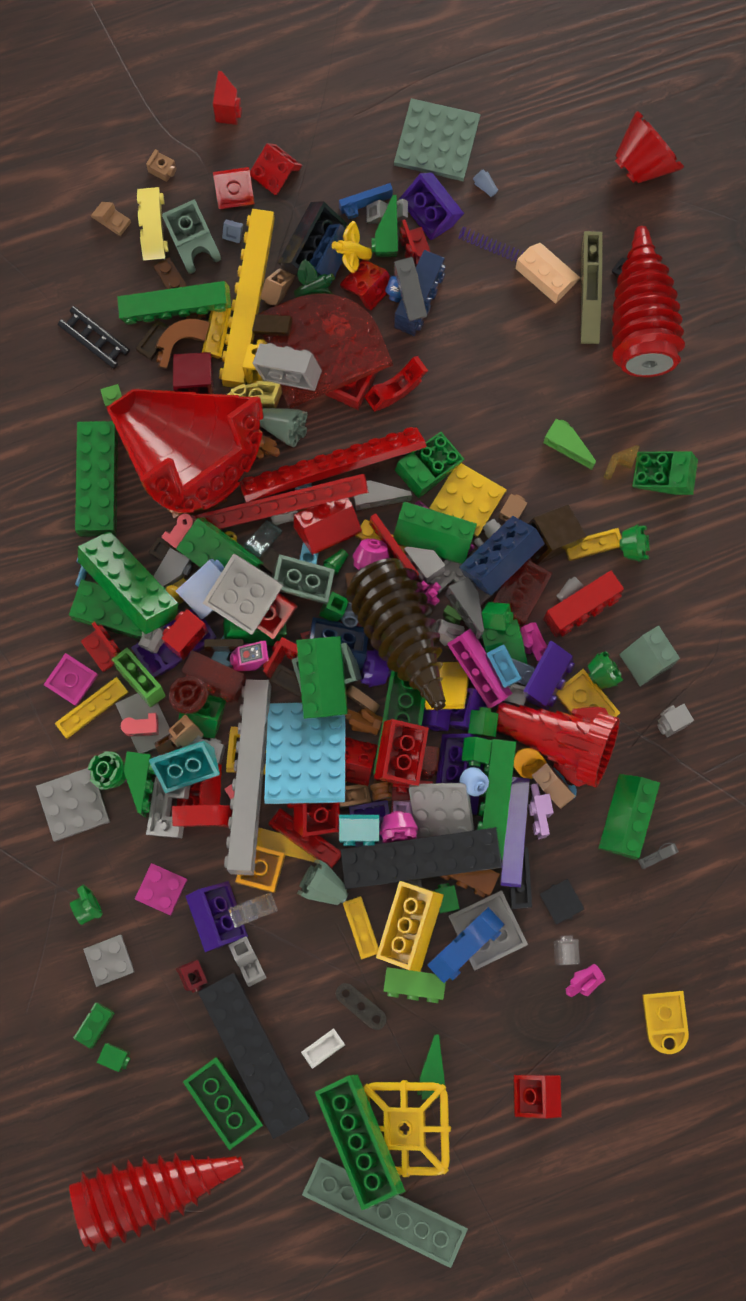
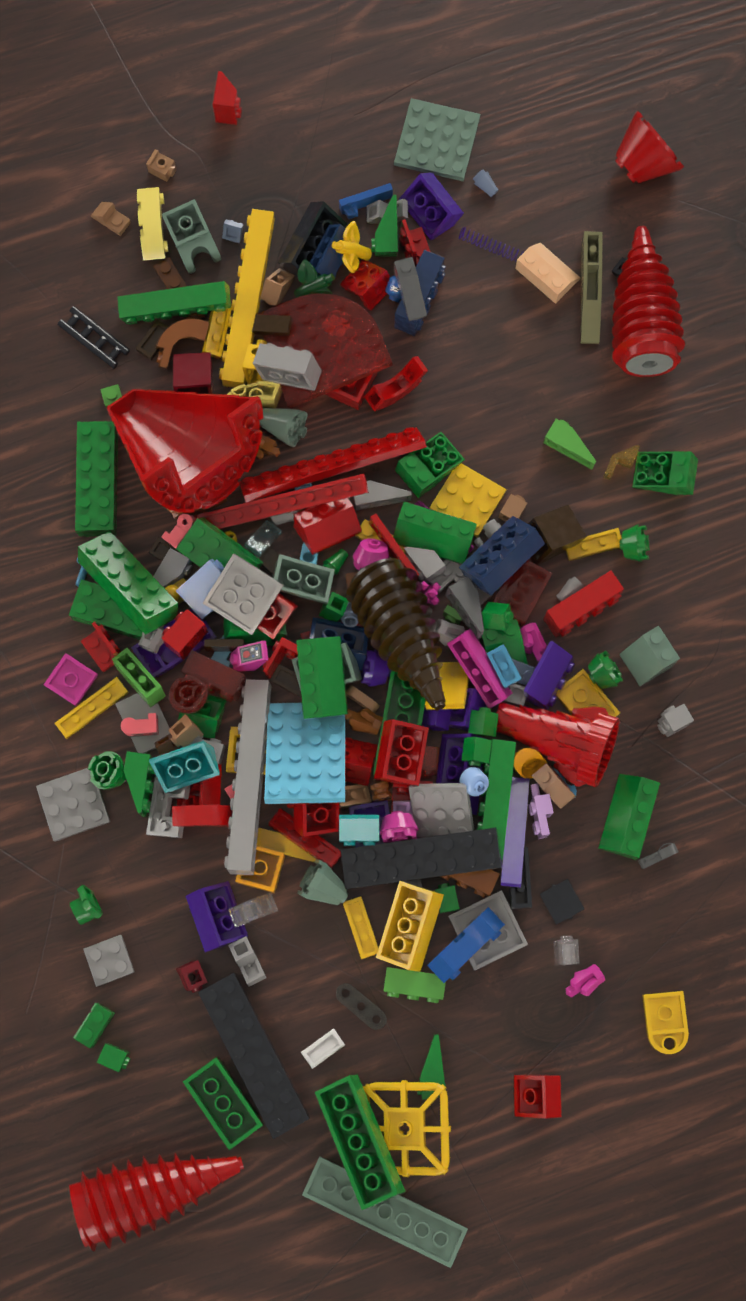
(161, 889): dark pink plate -> none
(233, 188): bracket -> none
(273, 168): red bracket -> none

